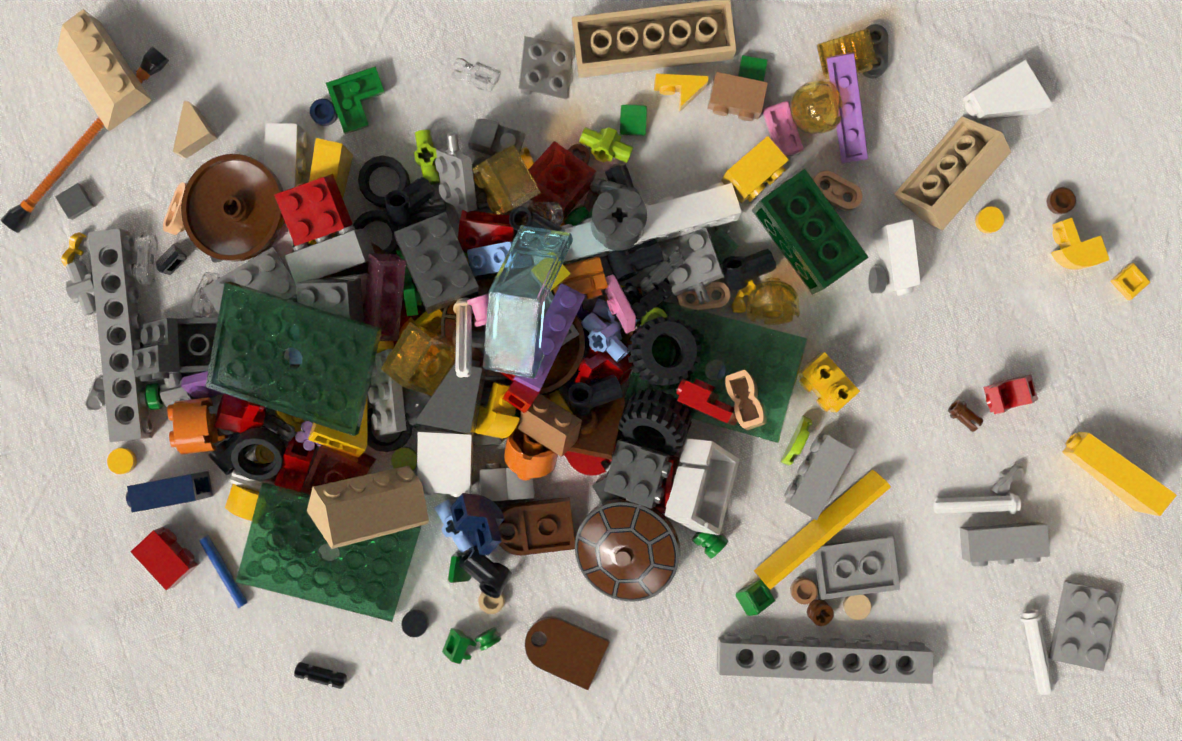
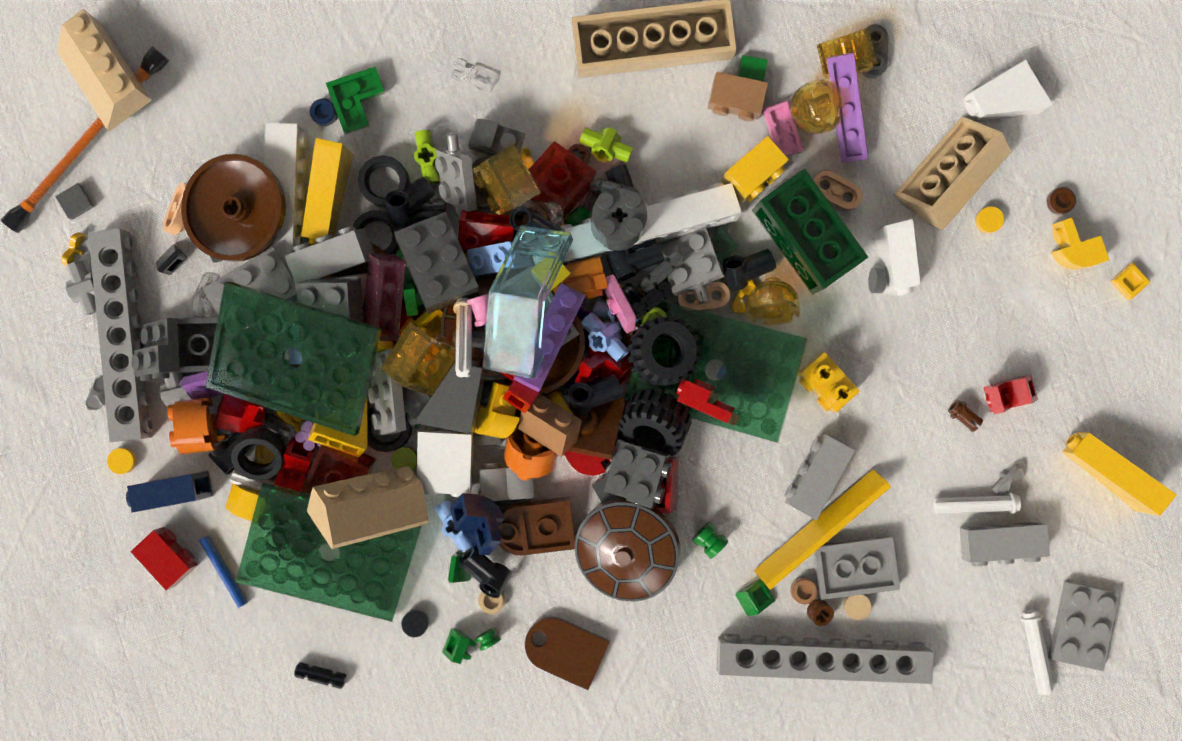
(146, 248): clear plate -> none
(153, 396): green tile -> none
(192, 132): tan slope -> none
(313, 209): red brick -> none
(545, 68): light grey hinge -> none
(633, 120): green slope -> none
(688, 85): yellow slope -> none
(702, 486): white piece -> none
(744, 392): light nougat brick -> none
(797, 441): lime tile -> none

